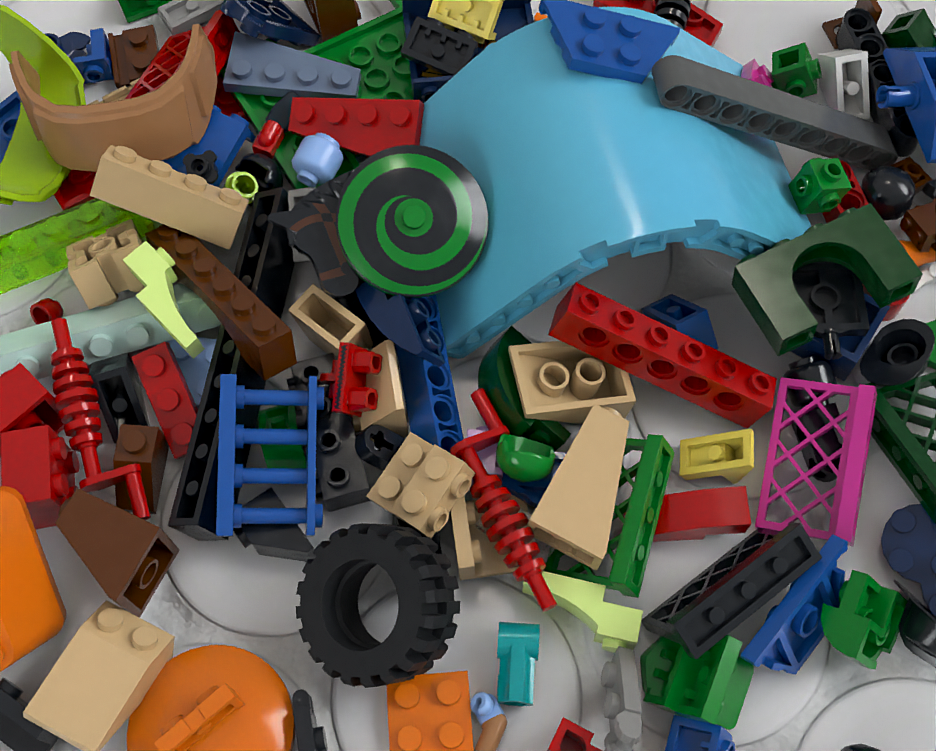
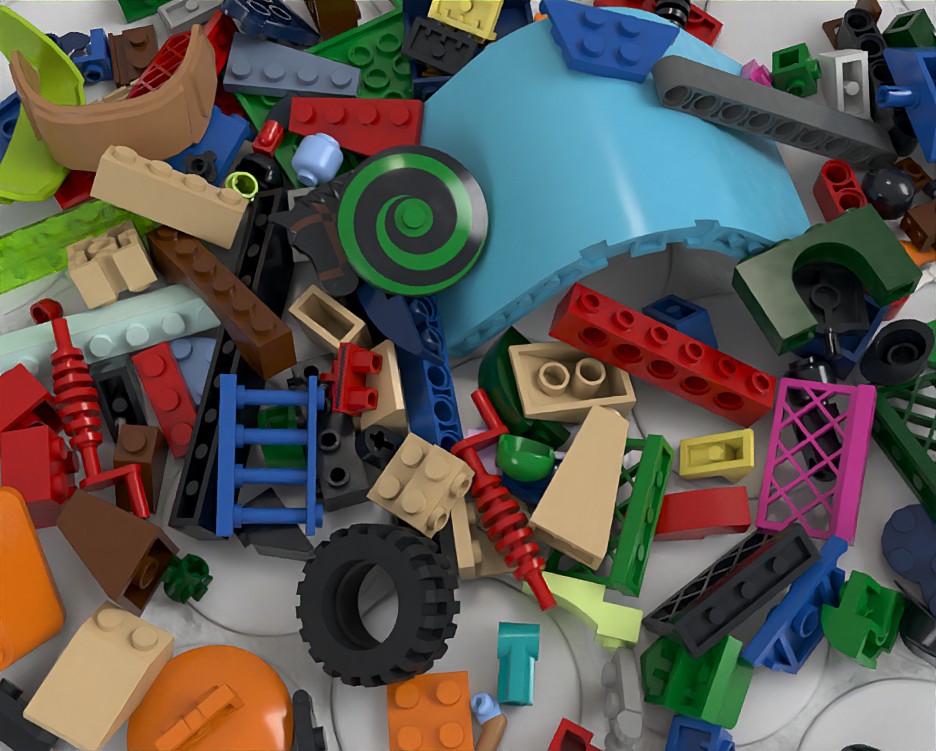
(155, 272): yellowish green slope -> none
(186, 578): none -> dark green gear
(819, 185): green brick -> none

